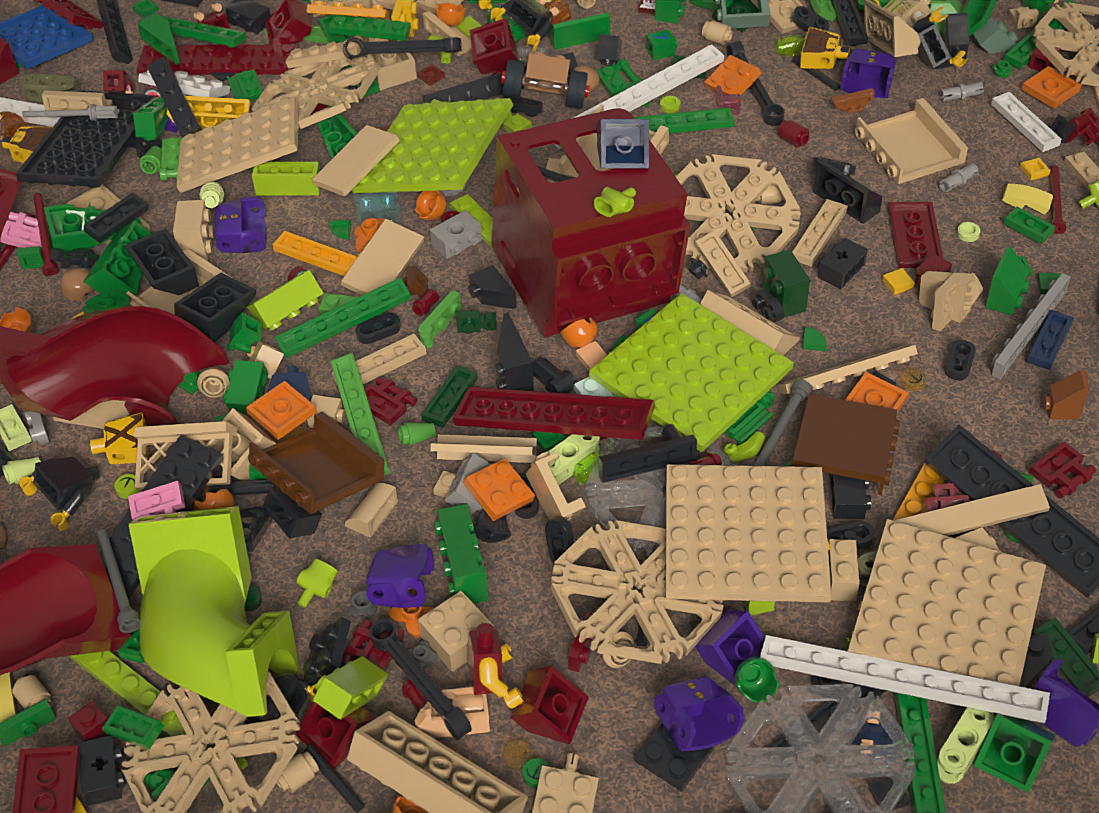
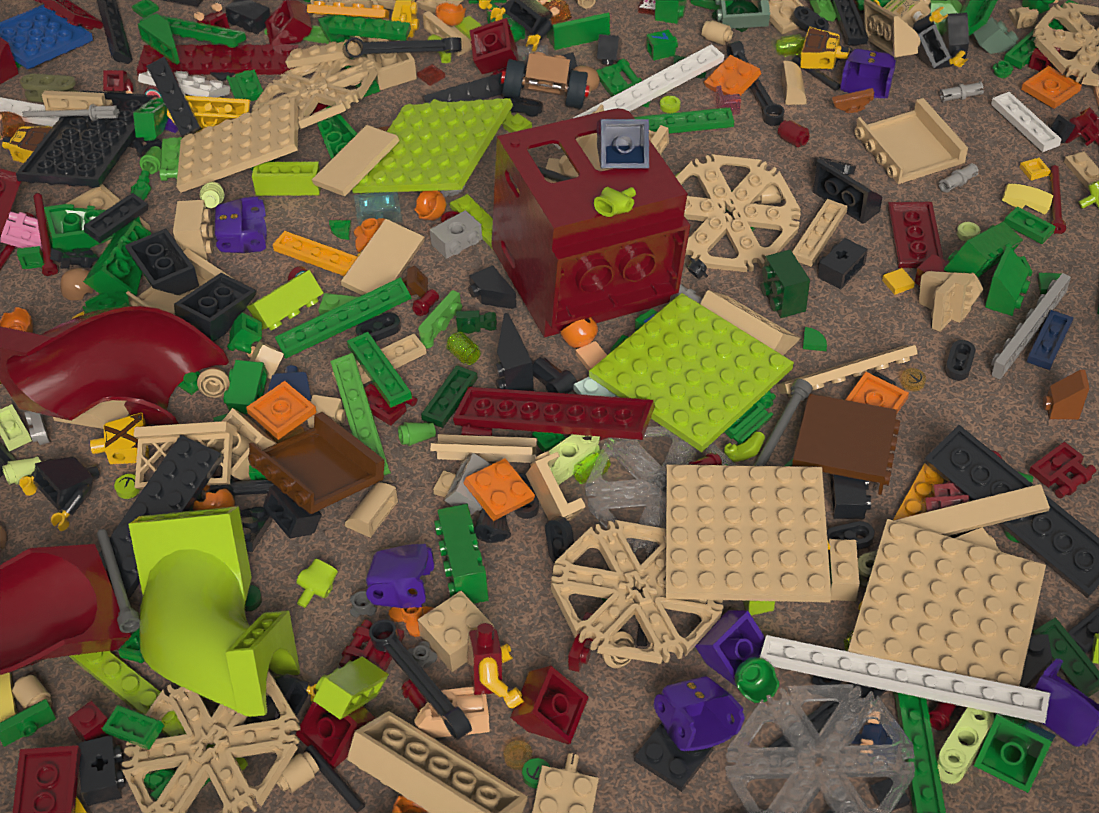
(142, 187): none -> green piece
(157, 500): bright pink plate -> none
(326, 651): black plate -> none
(379, 369): none -> green plate
(463, 348): none -> clear neon green brick
(476, 431): none -> dark red pin
(649, 457): black piece -> none
(722, 264): tan plate -> none
(768, 305): black plate -> none
(793, 84): none -> tan brick
(940, 715): none -> dark red pin
(983, 250): none -> green wedge

